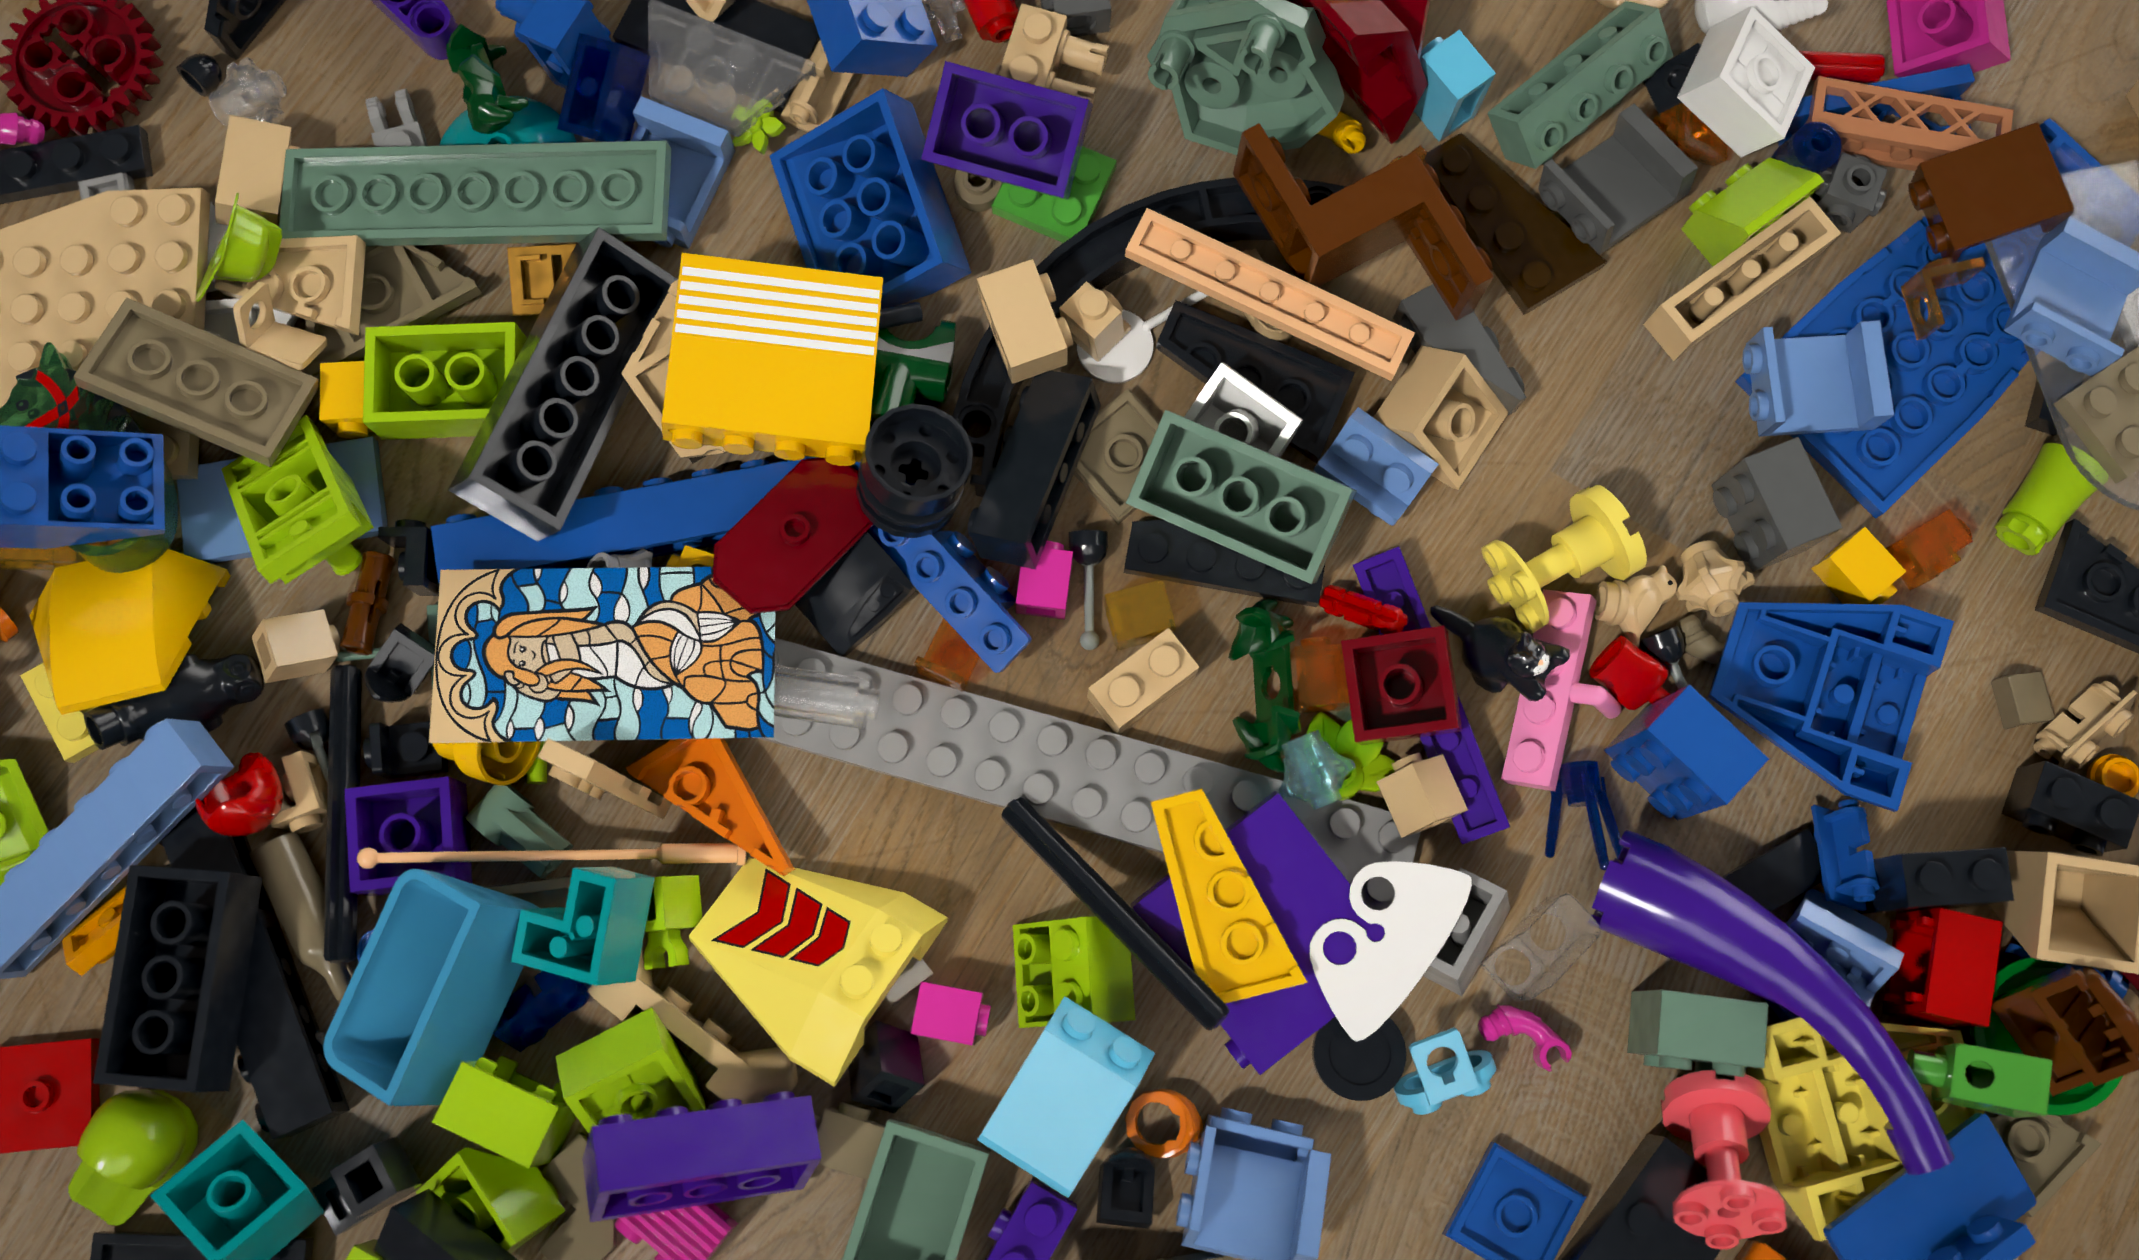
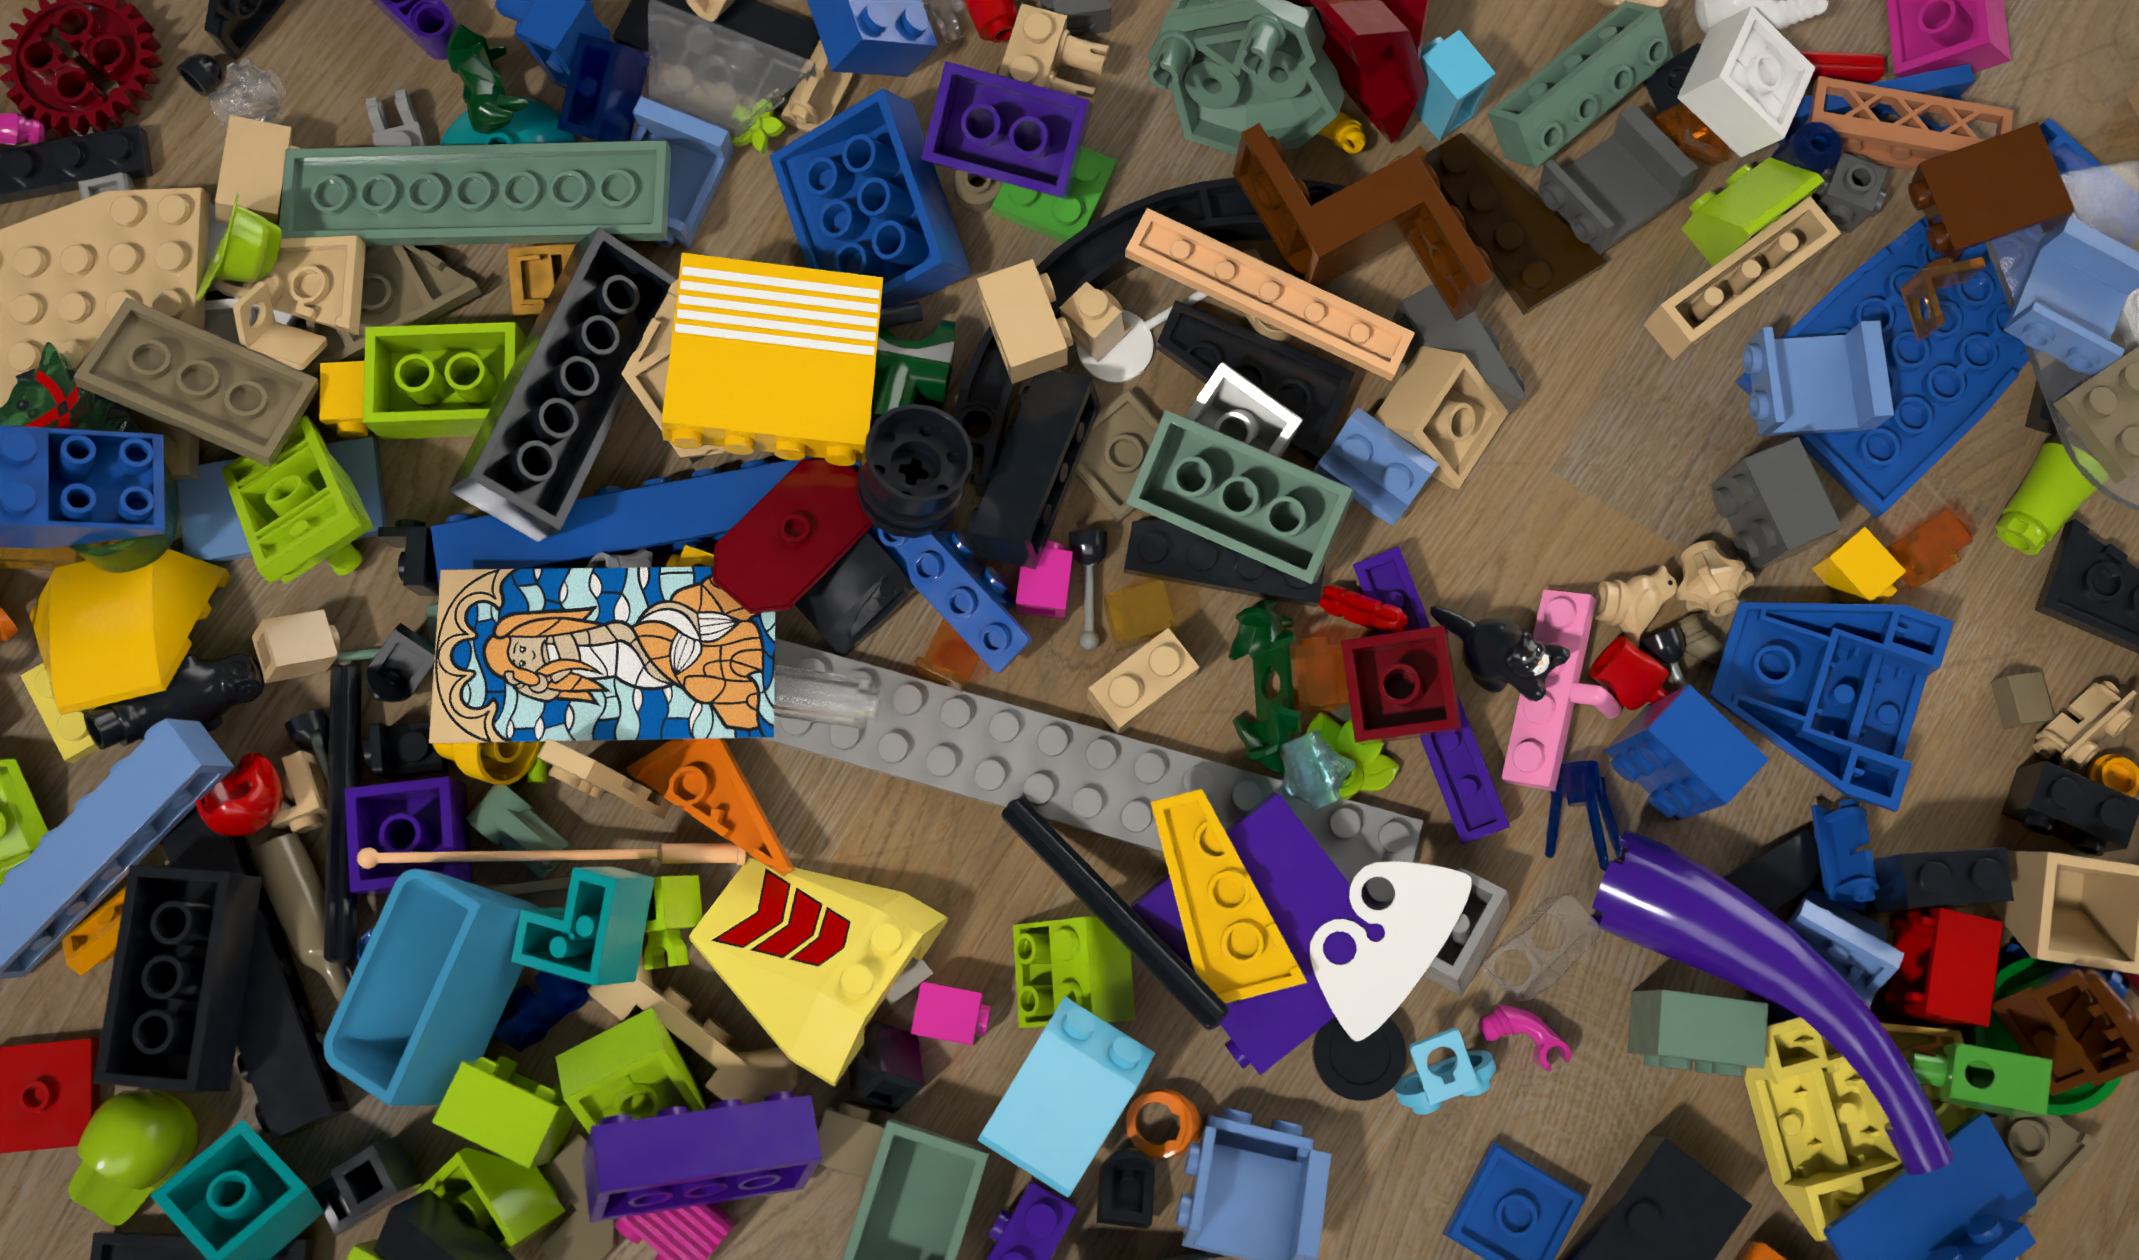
(367, 603): reddish brown pin -> none
(1421, 794): tan brick -> none
(1590, 542): light yellow piece -> none
(1718, 1122): coral piece -> none

